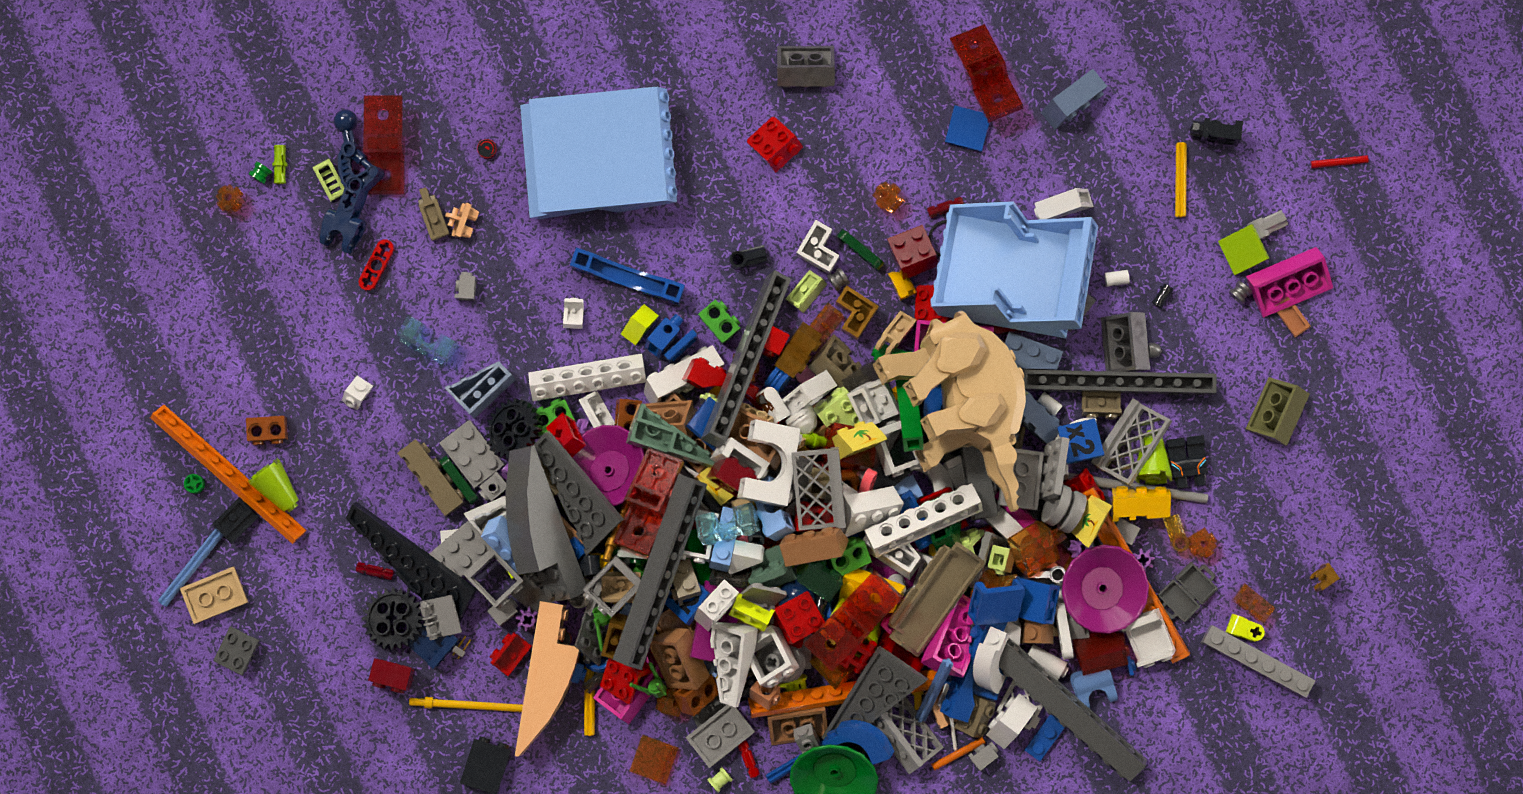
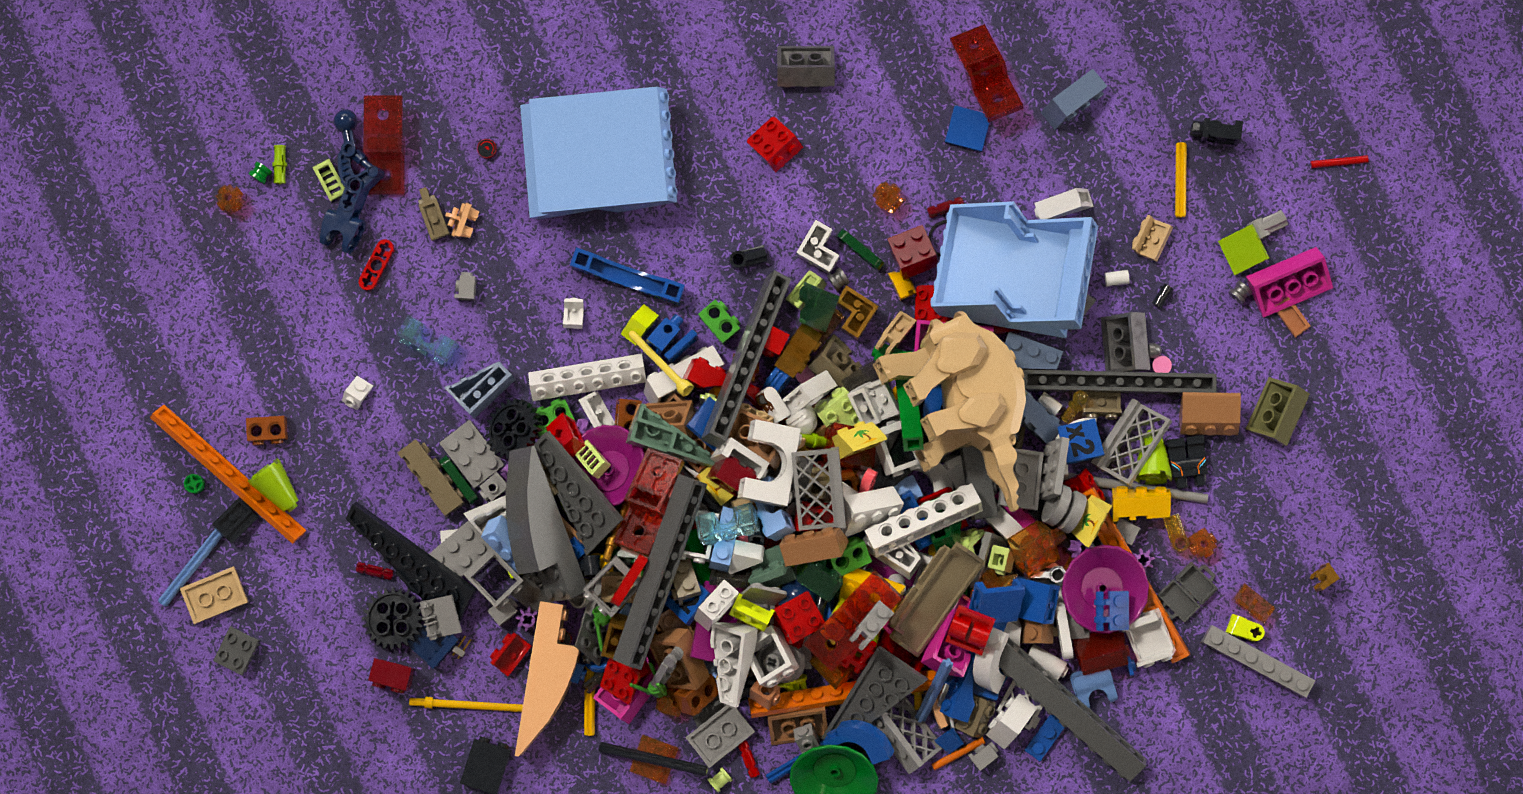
(600, 468): none -> yellowish green slope
(629, 580): none -> red beam
(654, 759): none -> black axle
(667, 667): none -> light grey hinge
(683, 386): none -> light yellow piece
(818, 307): none -> clear green brick
(872, 624): none -> light grey hinge
(949, 741): none -> blue slope
(970, 630): none -> red plate
(1074, 406): none -> clear yellow pin
(1117, 610): none -> blue plate
(1151, 238): none -> tan bracket
(1161, 364): none -> bright pink tile
(1210, 413): none -> medium nougat slope

